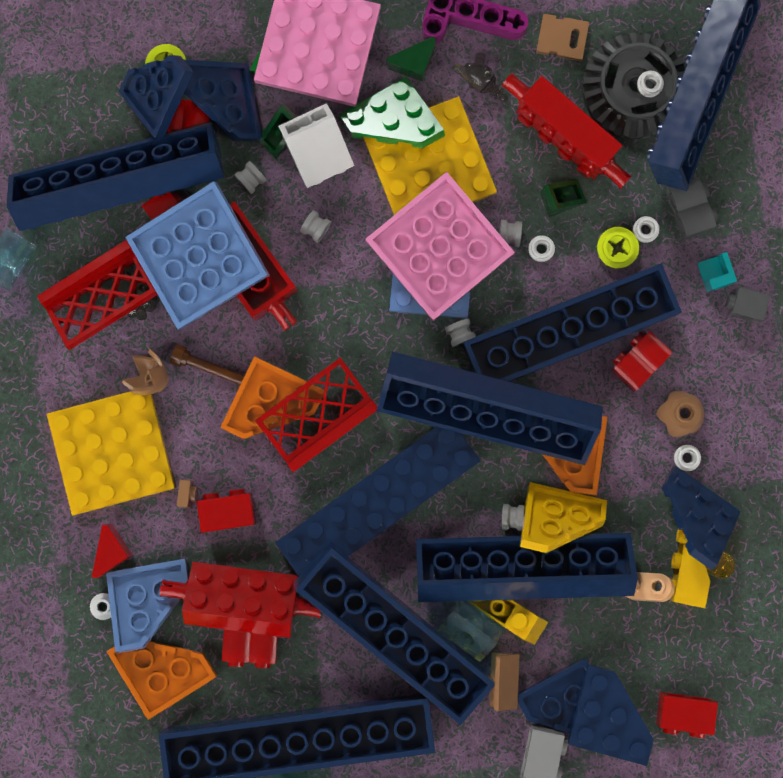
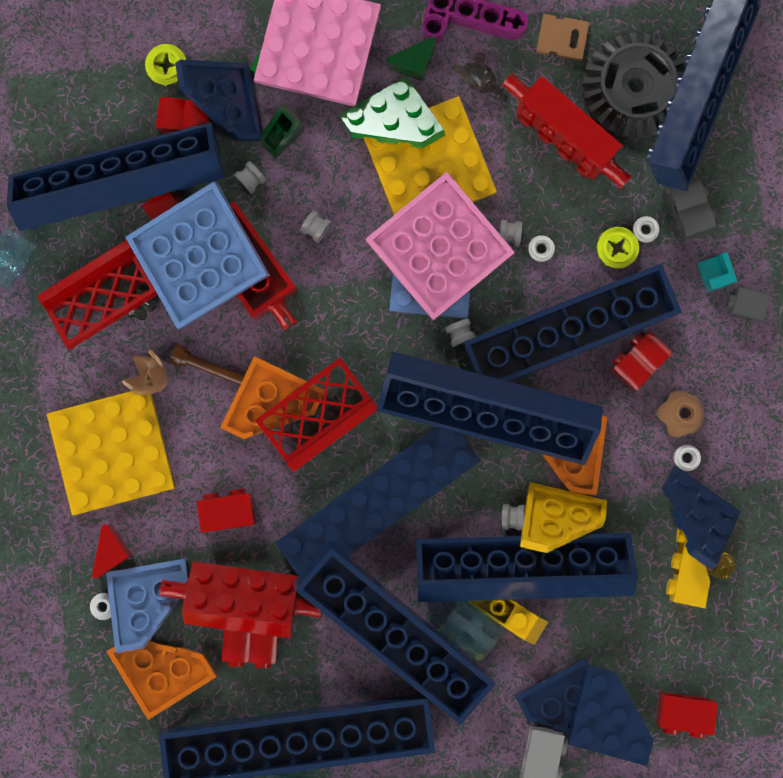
(156, 91): dark blue plate -> none
(187, 493): medium nougat plate -> none
(316, 145): white brick -> none
(506, 676): medium nougat panel -> none
(562, 196): dark green slope -> none
(646, 590): light nougat plate -> none
(654, 77): white plate -> none

